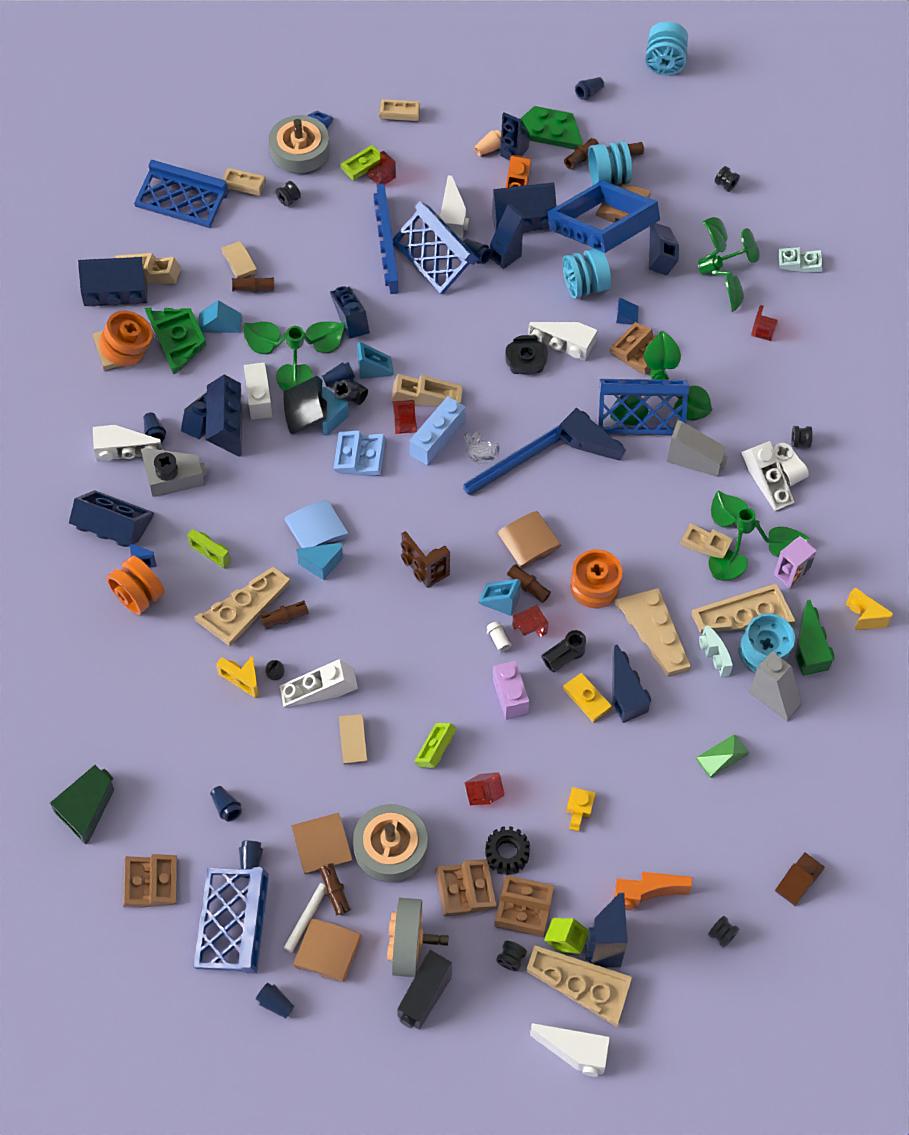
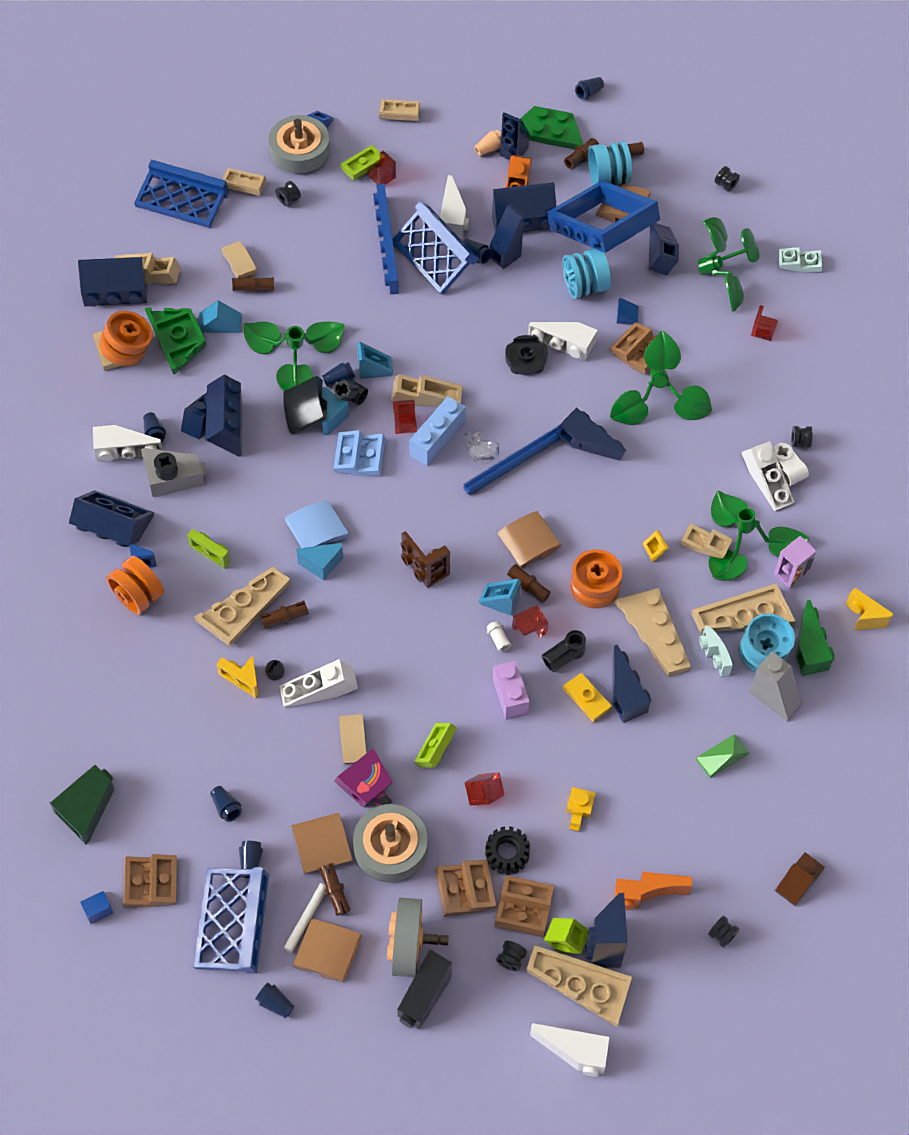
(96, 907): none -> blue slope
(258, 391): white slope -> none
(350, 311): dark blue slope -> none
(366, 780): none -> magenta torso
(640, 388): blue fence -> none
(655, 545): none -> yellow slope
(667, 48): medium azure wheel -> none
(695, 450): light grey slope -> none

